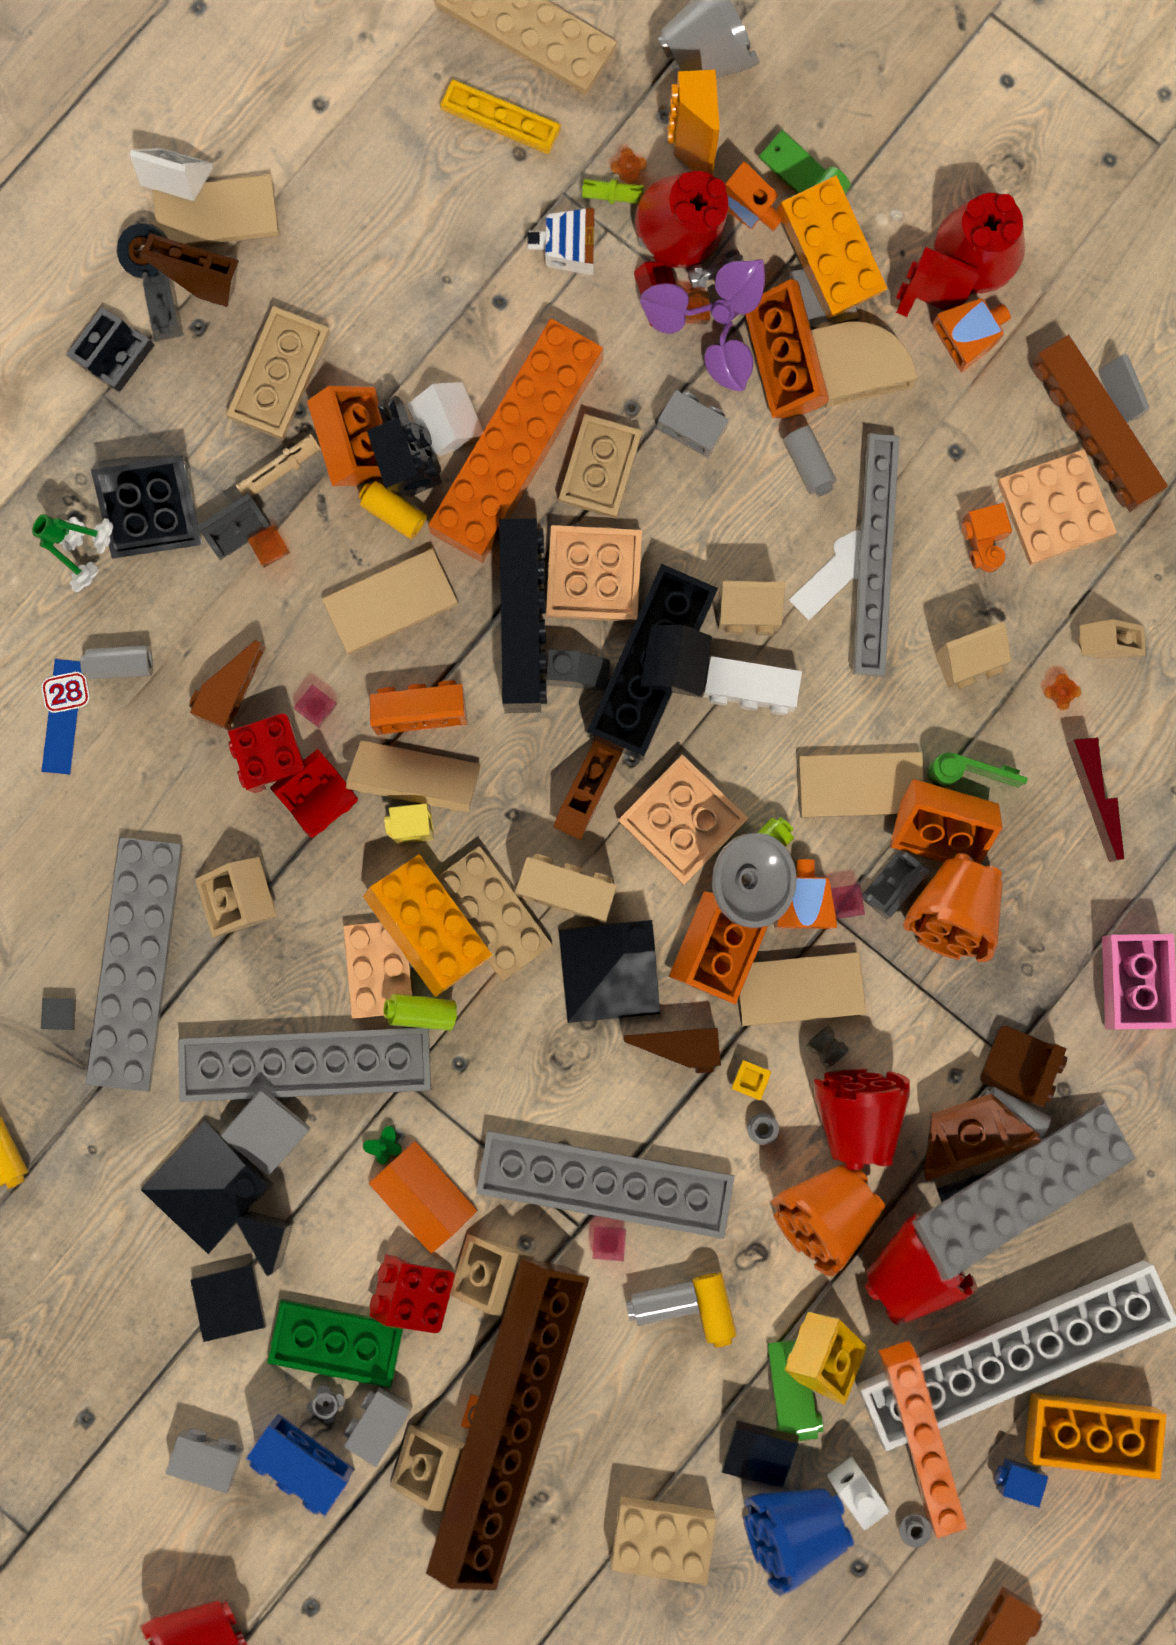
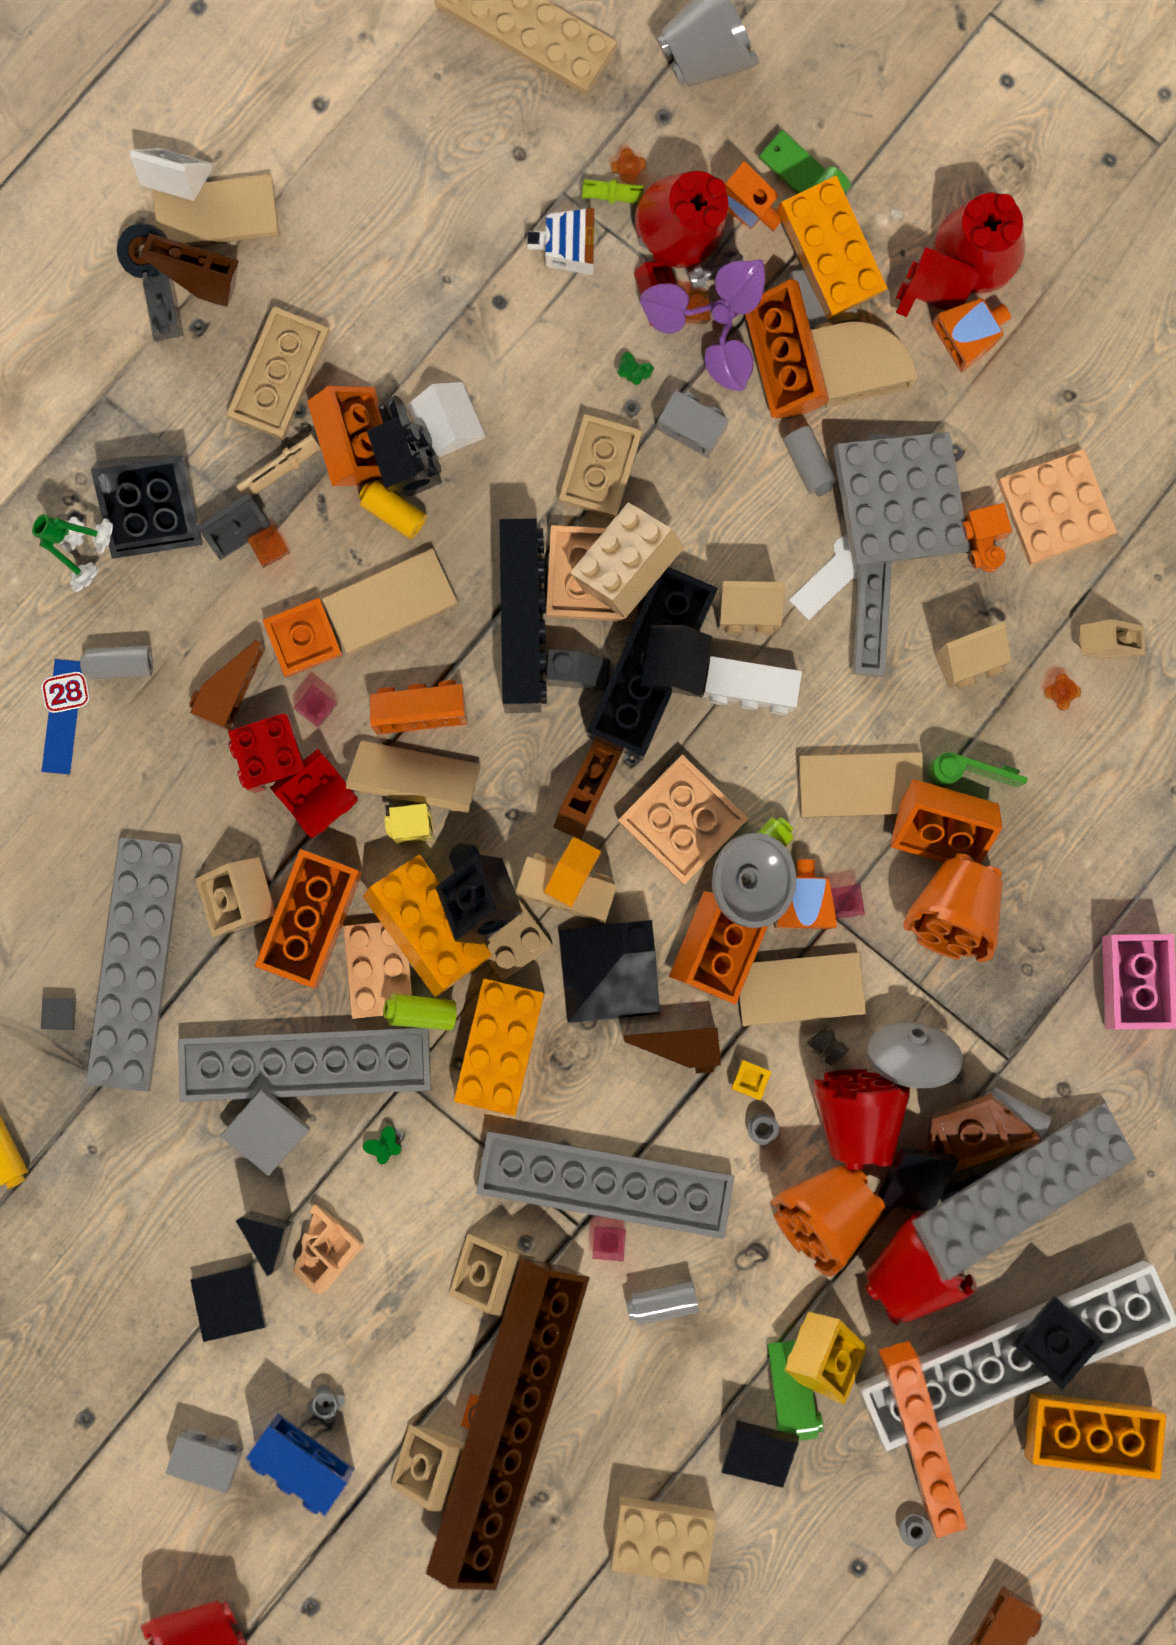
(110, 349): black slope -> none
(206, 1187): black slope -> none
(302, 637): none -> orange plate
(308, 919): none -> orange brick
(325, 1251): none -> light nougat slope
(335, 1343): green tile -> none
(377, 1426): light grey brick -> none
(411, 1295): red bracket -> none
(423, 1197): orange slope -> none
(477, 895): none -> black brick
(499, 1047): none -> light orange brick
(500, 116): yellow tile -> none
(516, 440): orange brick -> none
(572, 871): none -> light orange slope
(627, 559): none -> tan brick
(633, 371): none -> green piece
(694, 119): light orange slope -> none
(714, 1309): yellow brick -> none
(795, 1535): blue cone -> none
(858, 1493): white torso -> none
(894, 884): dark grey hinge -> none
(901, 498): none -> light grey plate
(914, 1055): none -> light grey dish
(917, 1179): none -> black tile
(1021, 1482): blue brick -> none
(1023, 1066): reddish brown bracket -> none
(1058, 1342): none -> black tile
(1099, 424): dark orange brick -> none
(1105, 812): dark red slope -> none
(1124, 388): light grey slope -> none

